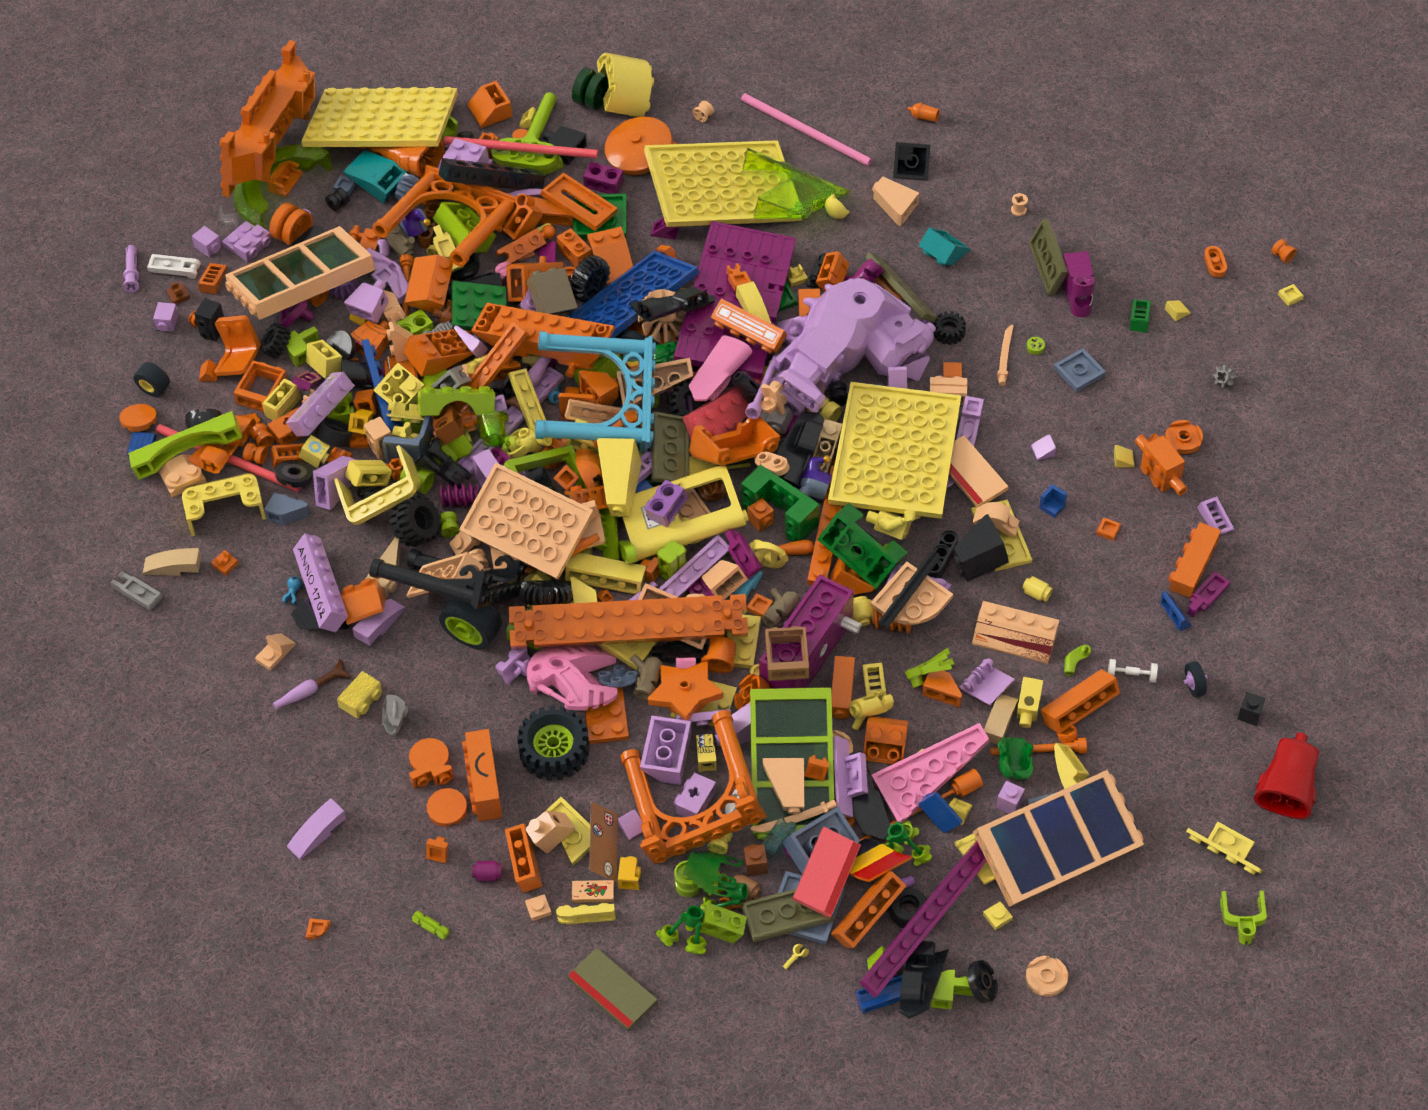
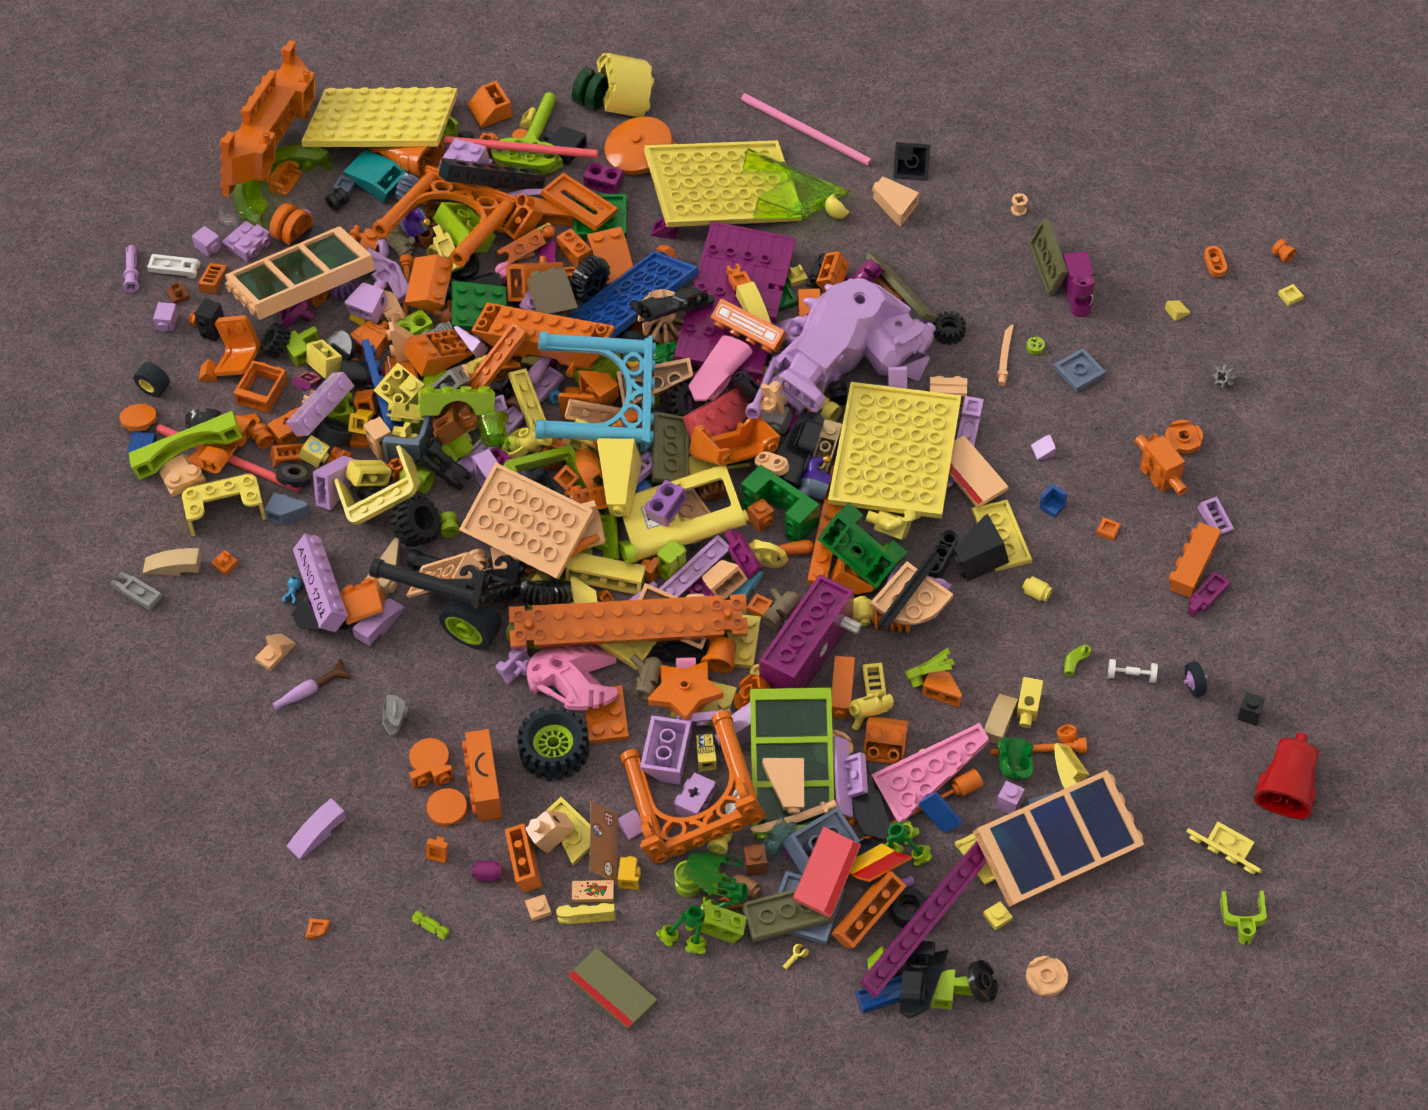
(254, 453): orange wheel -> none
(281, 400): light yellow brick -> none
(360, 695): light yellow brick -> none
(458, 495): magenta piece -> none
(463, 543): light nougat plate -> none
(617, 677): sand blue dish -> none
(703, 111): light nougat wheel -> none
(787, 670): medium nougat window -> none
(816, 768): orange tile -> none
(924, 112): orange piece -> none
(943, 246): teal slope -> none
(952, 369): orange tile -> none
(961, 808): light yellow slope -> none
(986, 682): lavender hinge -> none
(1000, 517): light nougat brick -> none
(1015, 632): light nougat slope -> none
(1080, 701): orange brick -> none
(1123, 457): light yellow slope -> none
(1140, 320): green slope -> none
(1174, 611): blue slope -> none

